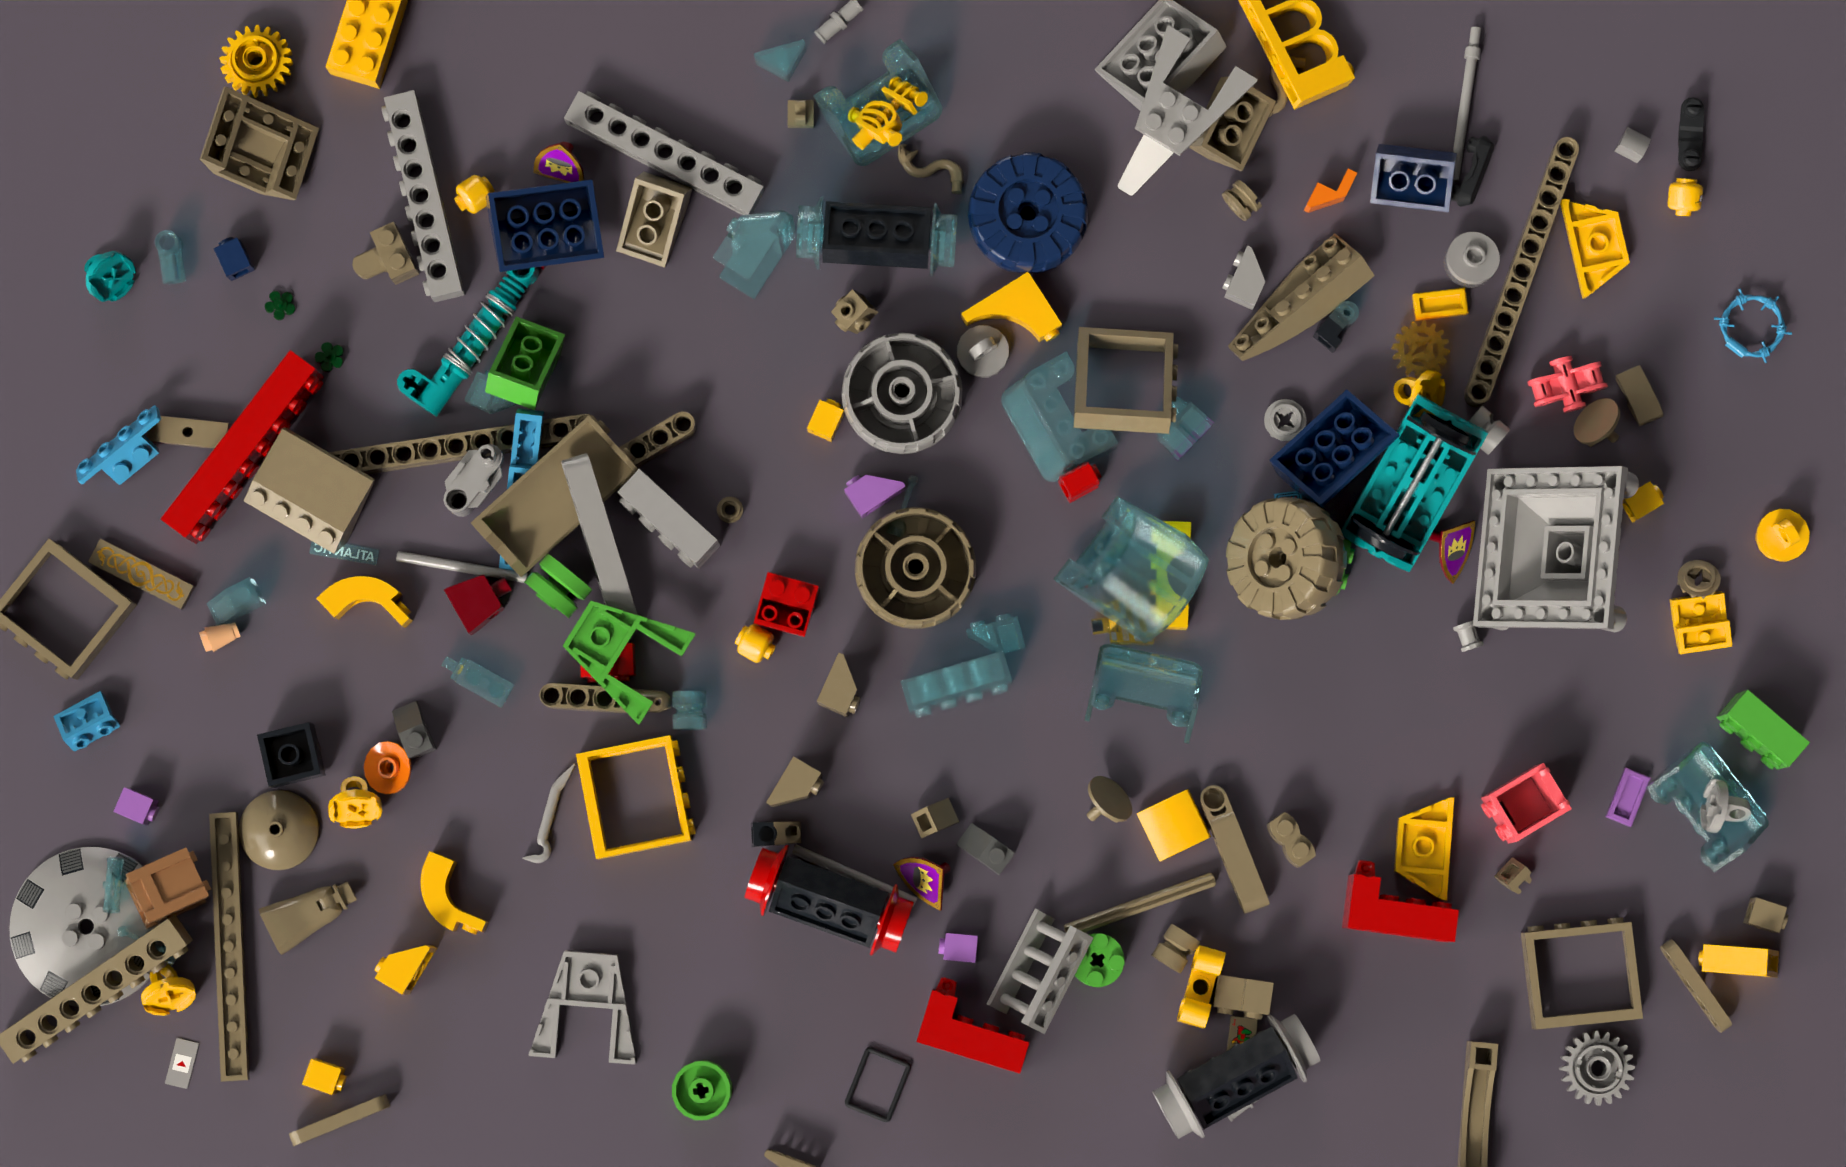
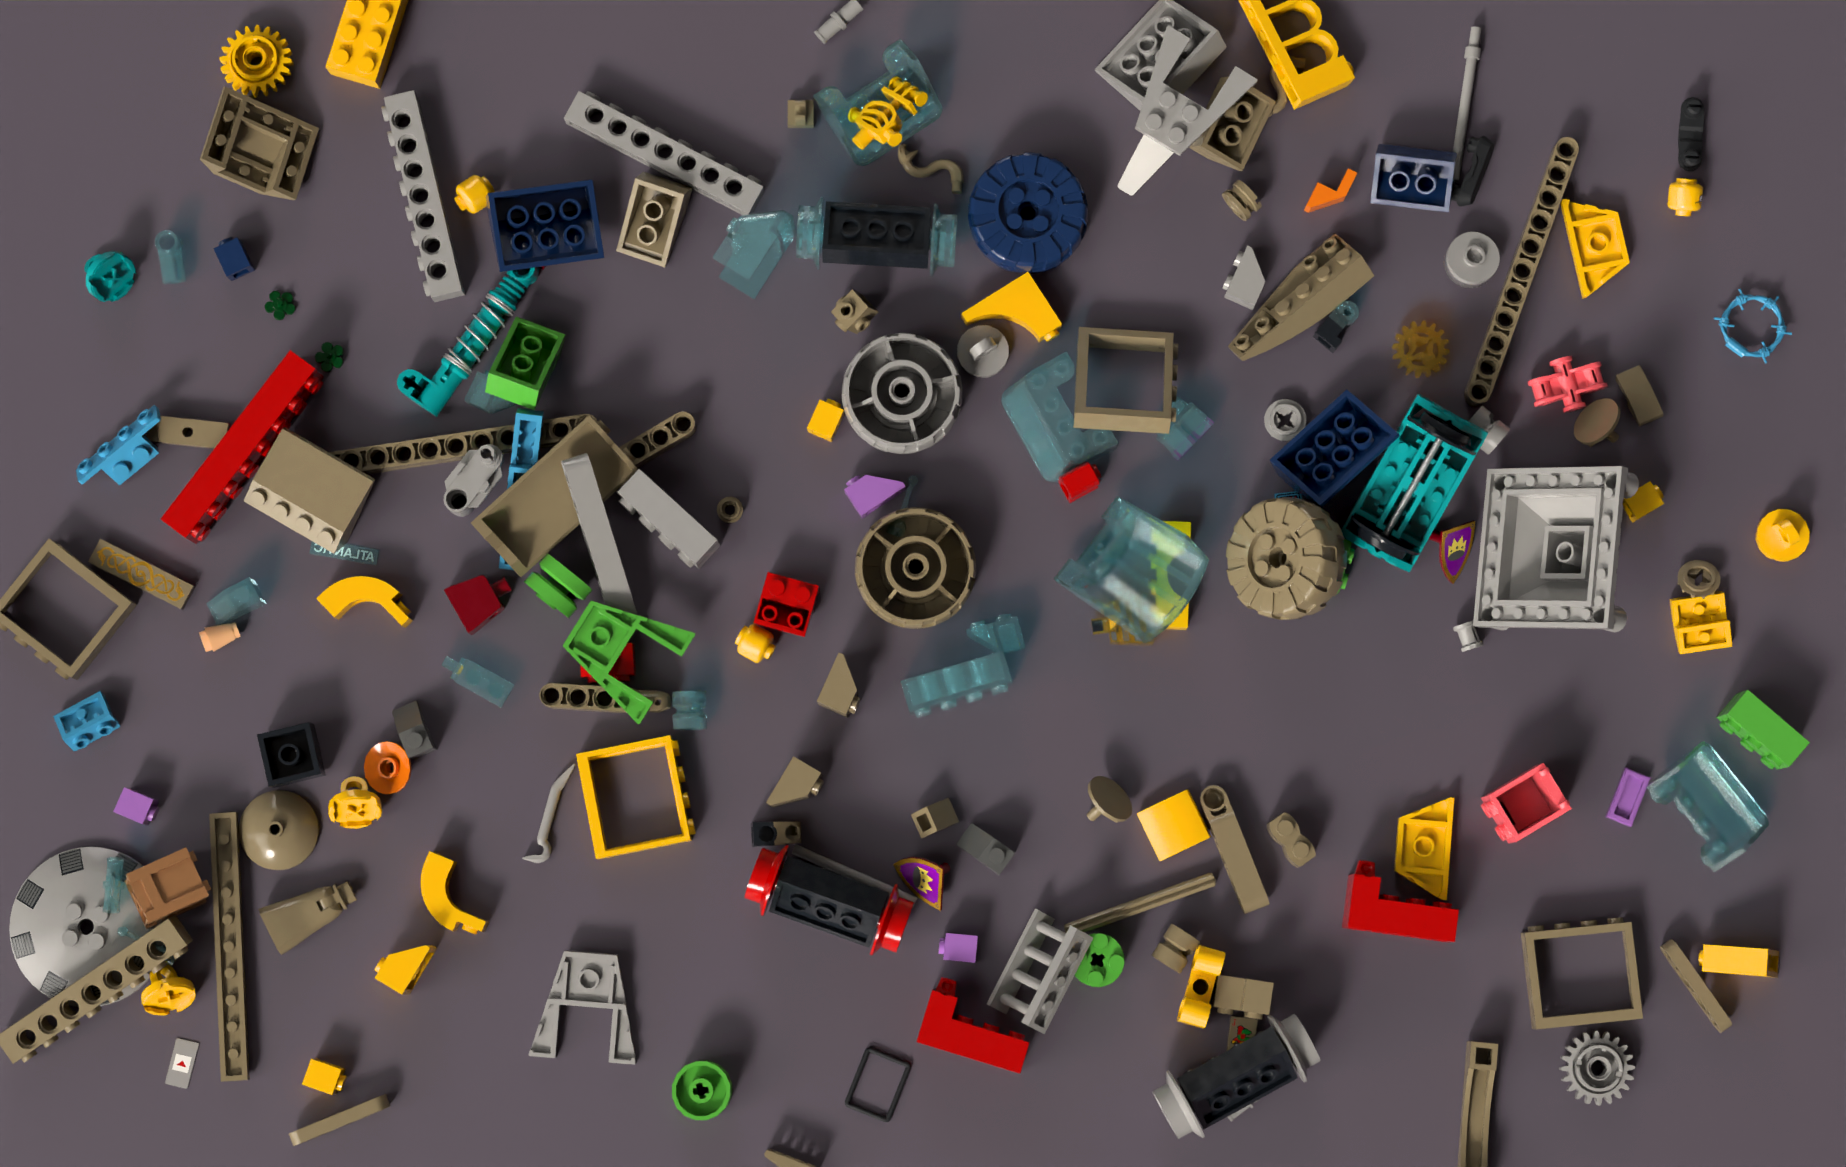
(388, 256): dark tan brick -> none
(458, 566): light grey piece -> none
(559, 163): shield -> none
(782, 59): clear light blue slope -> none
(1147, 681): clear light blue windscreen -> none
(1428, 385): yellow tile -> none
(1440, 304): yellow tile -> none
(1513, 874): dark tan tile -> none
(1632, 145): light grey brick -> none
(1721, 807): light grey tile -> none
(1766, 915): dark tan brick -> none

